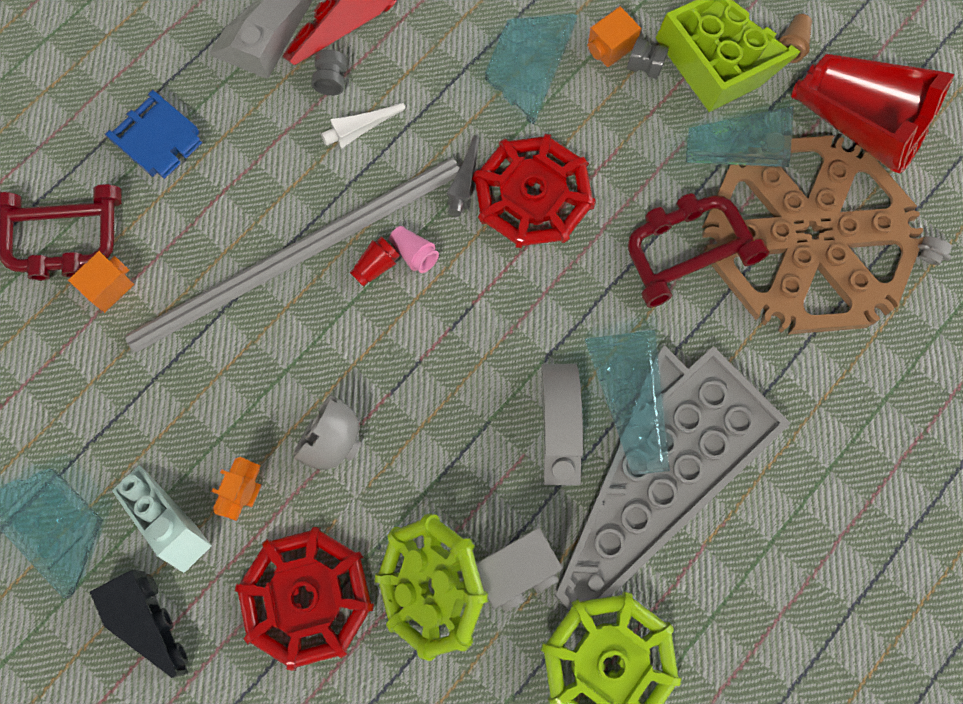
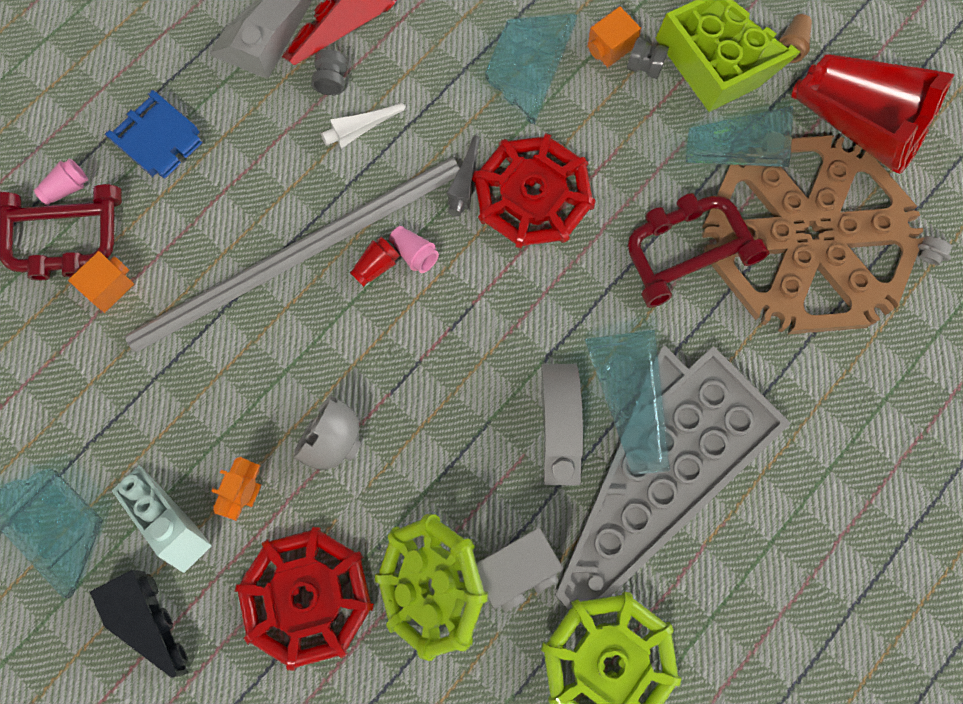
(61, 181): none -> bright pink cone

